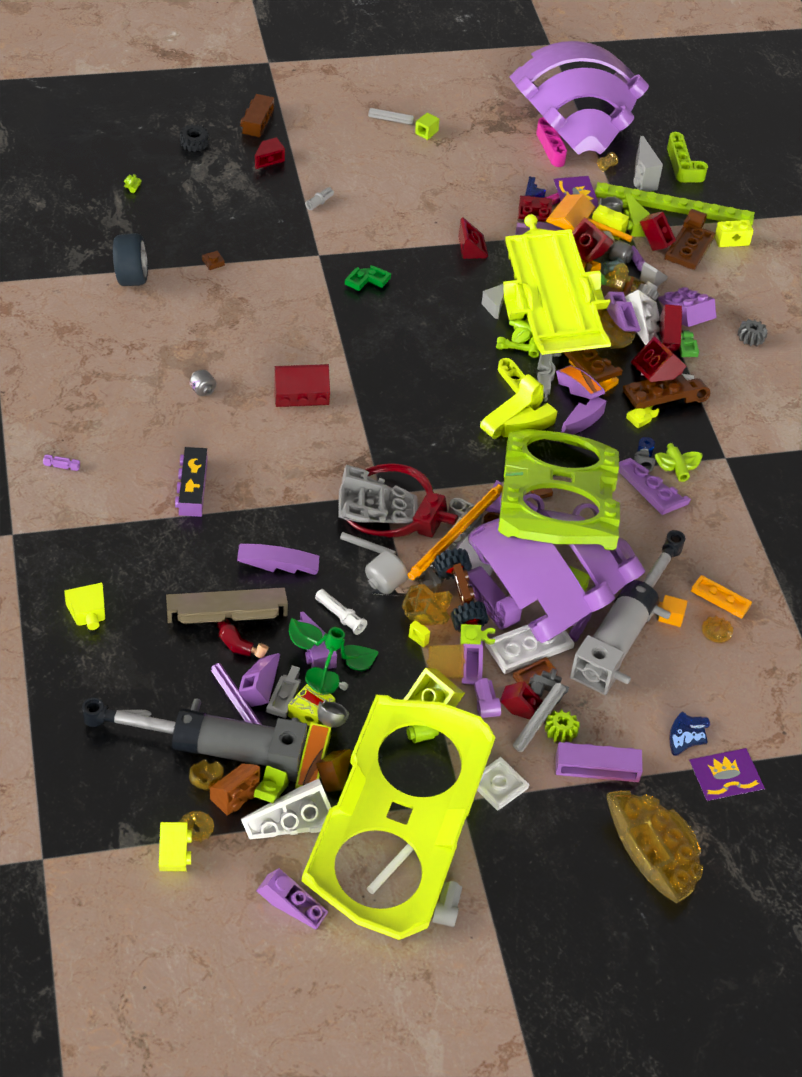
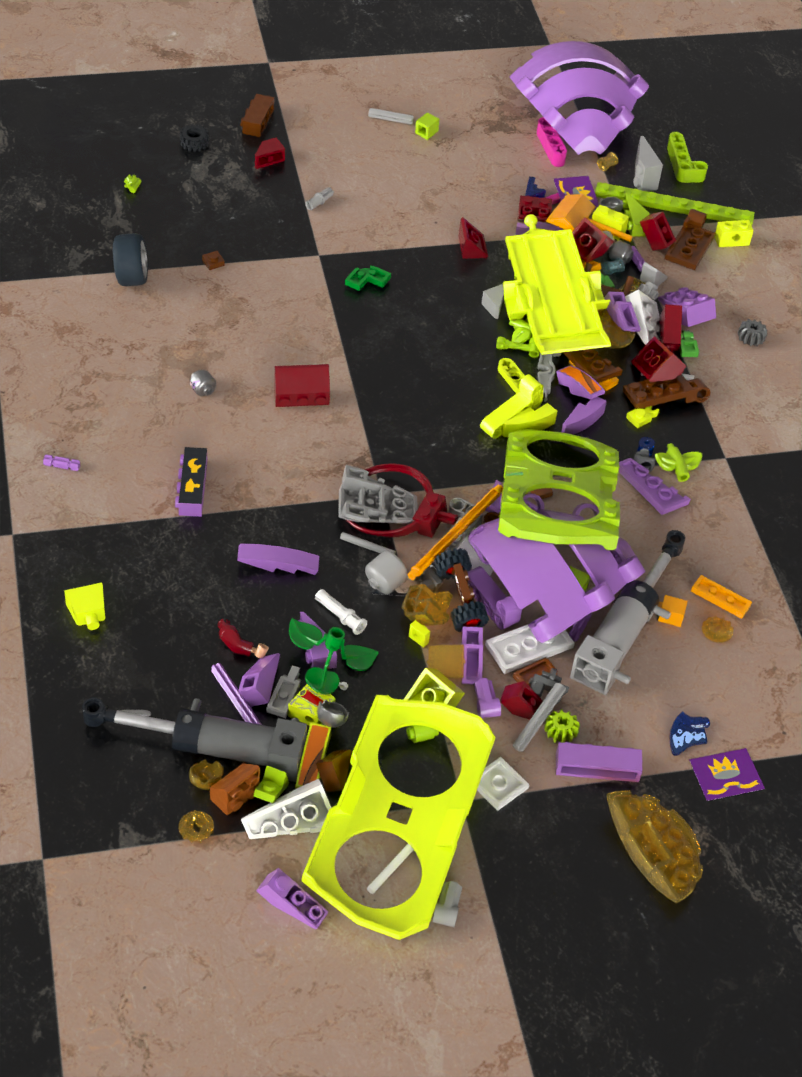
(173, 846): neon yellow brick -> none
(227, 604): dark tan slope -> none
(473, 635): lime plate -> none
(618, 277): clear yellow hips -> none

